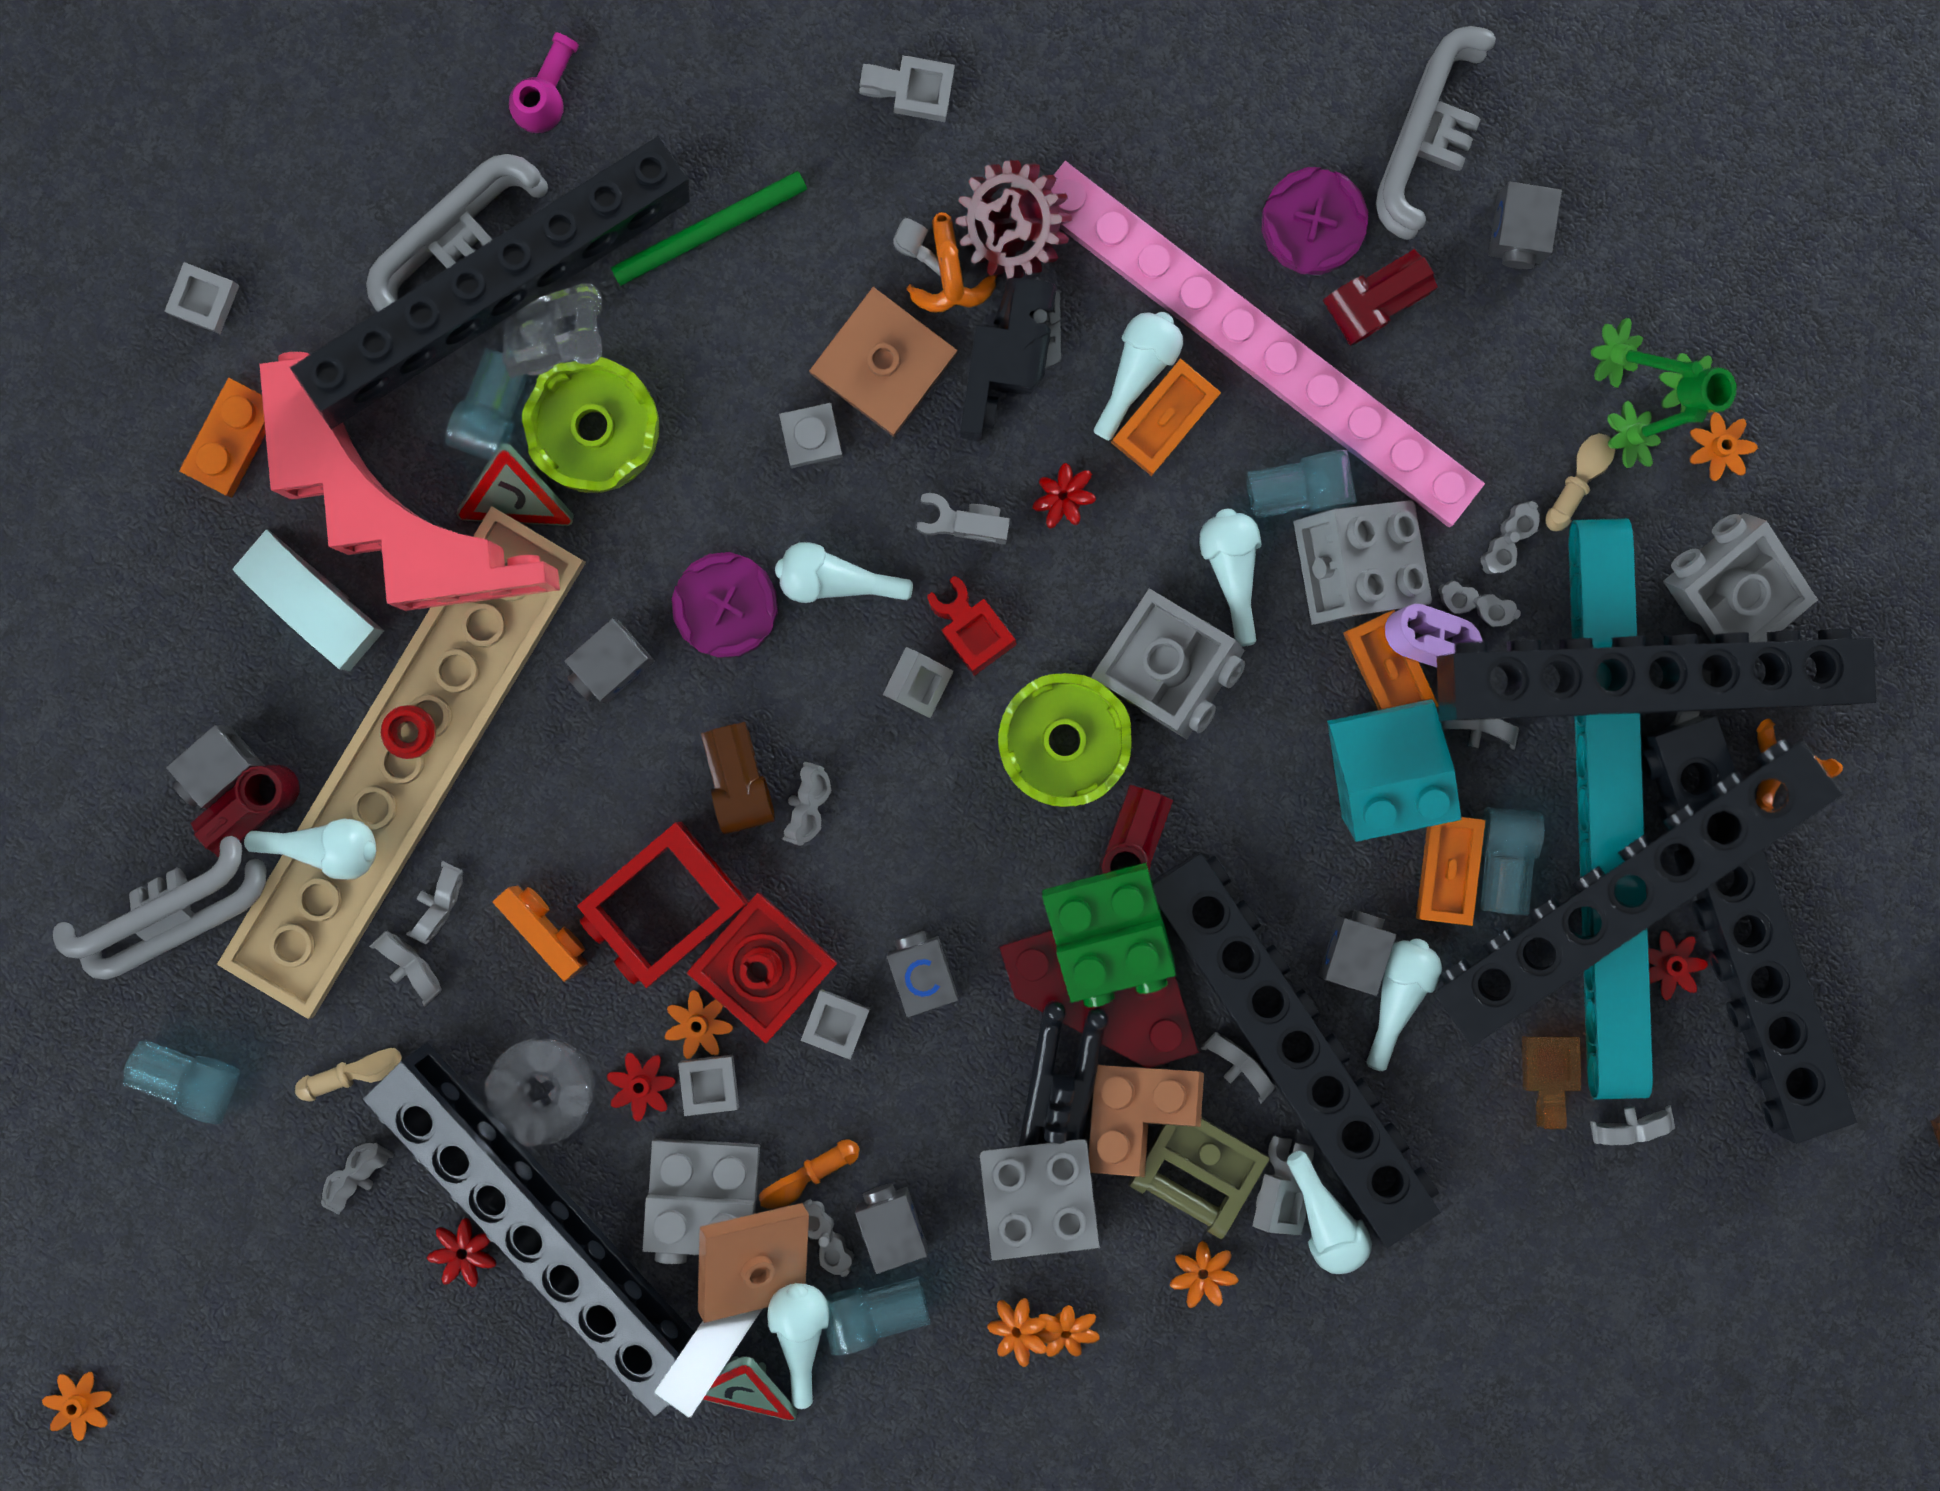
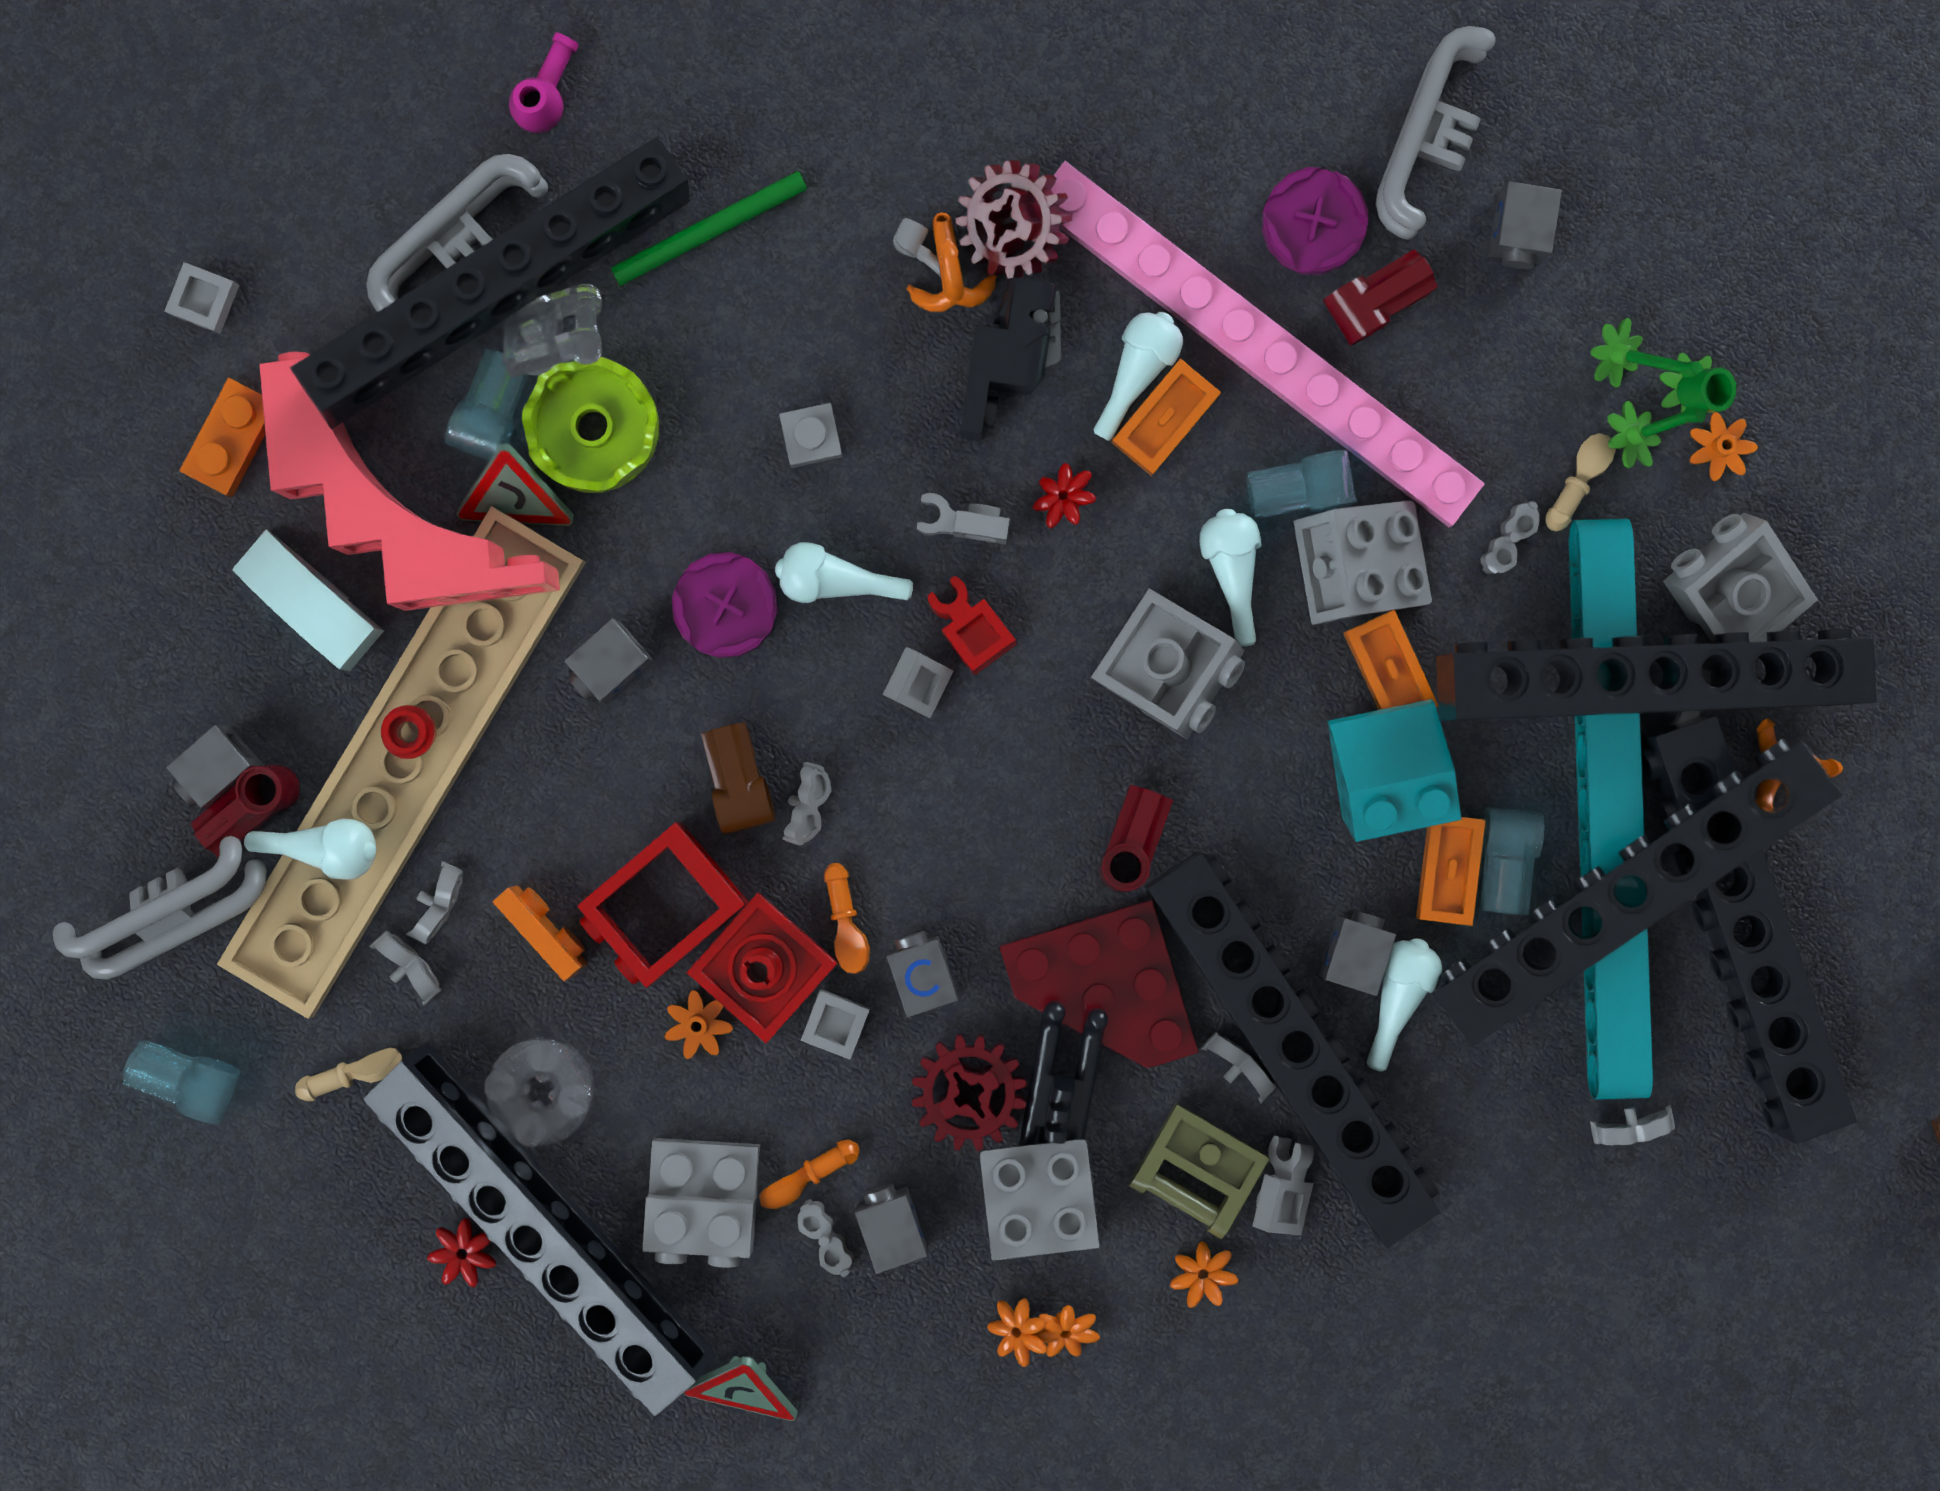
(84, 1402): orange plant -> none
(358, 1168): light grey piece -> none
(647, 1078): red plant -> none
(703, 1361): white sticker -> none
(708, 1085): light grey plate -> none
(750, 1260): nougat plate -> none
(797, 1317): light aqua piece -> none
(850, 943): none -> orange piece
(864, 1316): clear light blue piece -> none
(883, 361): nougat plate -> none
(919, 87): light grey plate -> none
(948, 1105): none -> dark red gear
(1102, 730): lime plate -> none
(1109, 935): green plate -> none
(1129, 1101): nougat plate -> none
(1337, 1239): light aqua piece -> none
(1435, 627): lavender beam -> none
(1489, 607): light grey piece -> none
(1495, 727): light grey piece -> none
(1551, 1068): clear orange plate -> none
(1684, 964): red plant -> none

